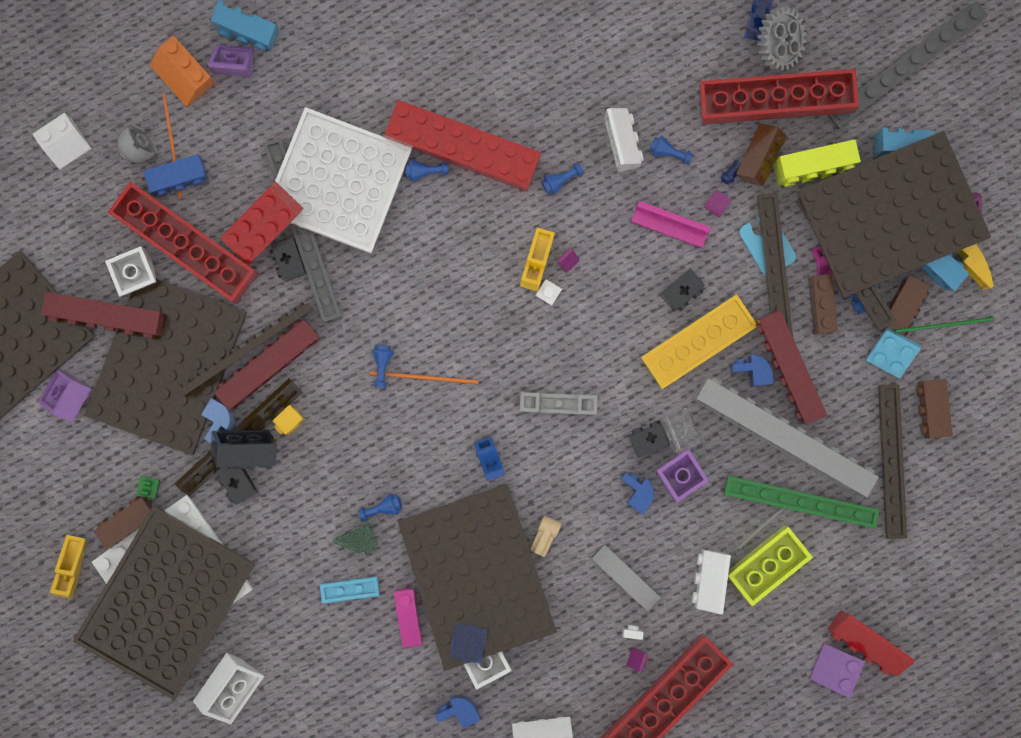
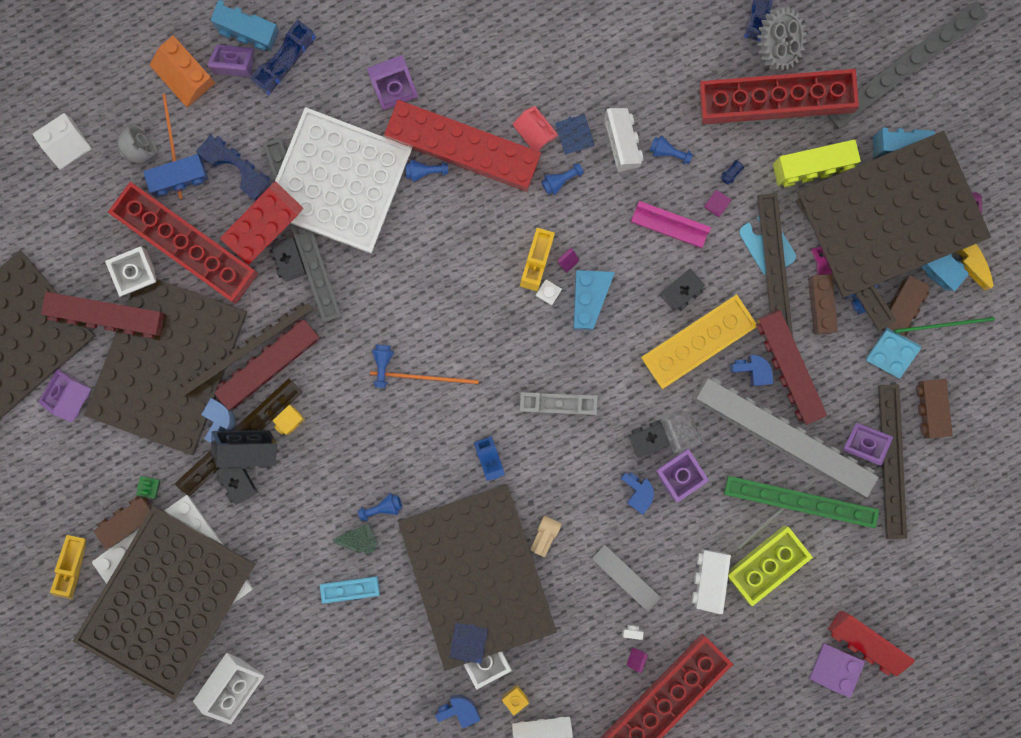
(215, 153): none -> clear blue arch
(294, 45): none -> clear blue arch
(392, 82): none -> medium lavender slope
(408, 616): dark pink slope -> none
(515, 699): none -> yellow brick
(534, 128): none -> coral panel
(574, 134): none -> clear blue piece
(589, 297): none -> dark azure wedge
(761, 154): reddish brown brick -> none
(868, 444): none -> medium lavender slope

